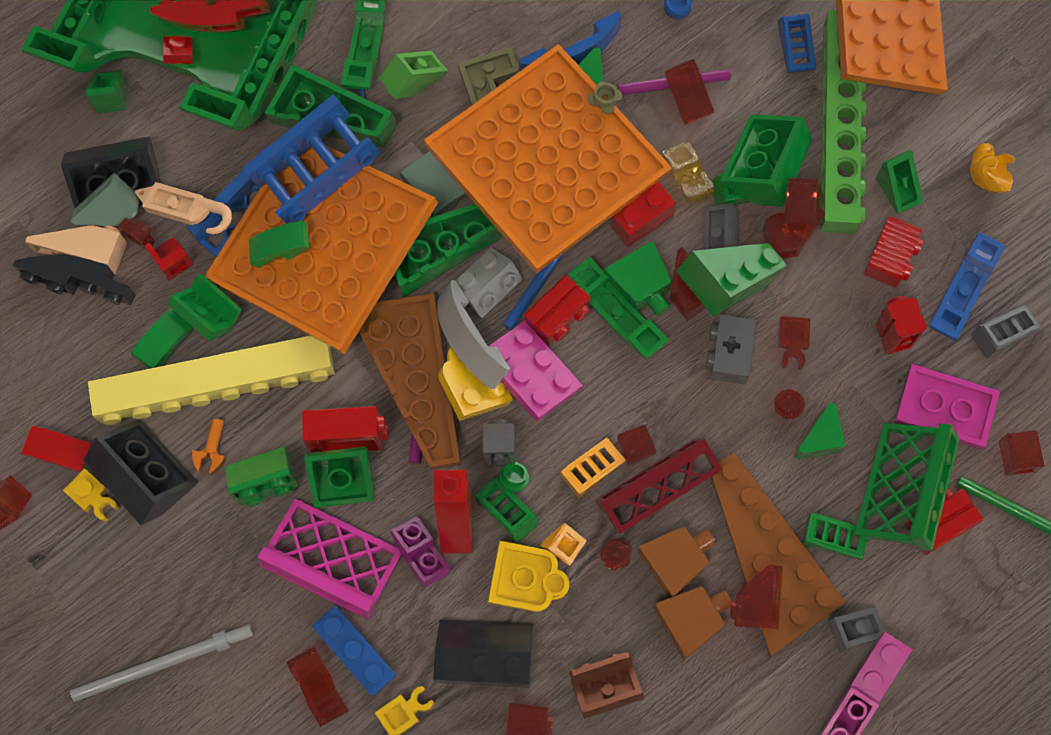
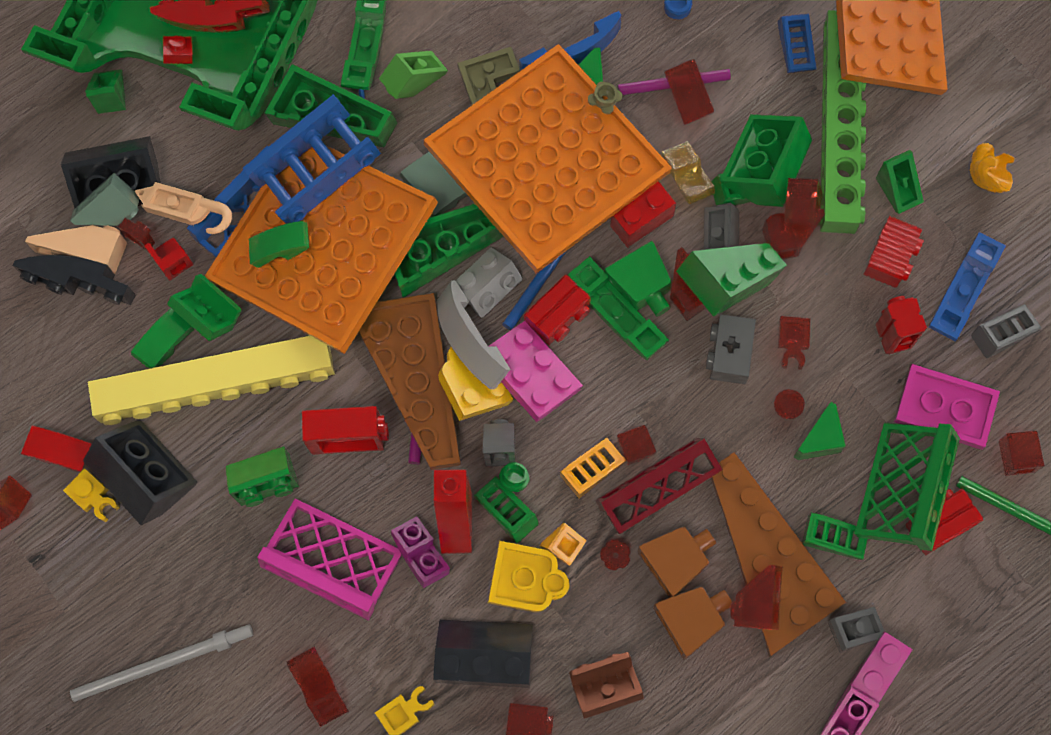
(211, 449): orange bar -> none
(340, 476): green slope -> none
(354, 651): blue plate -> none

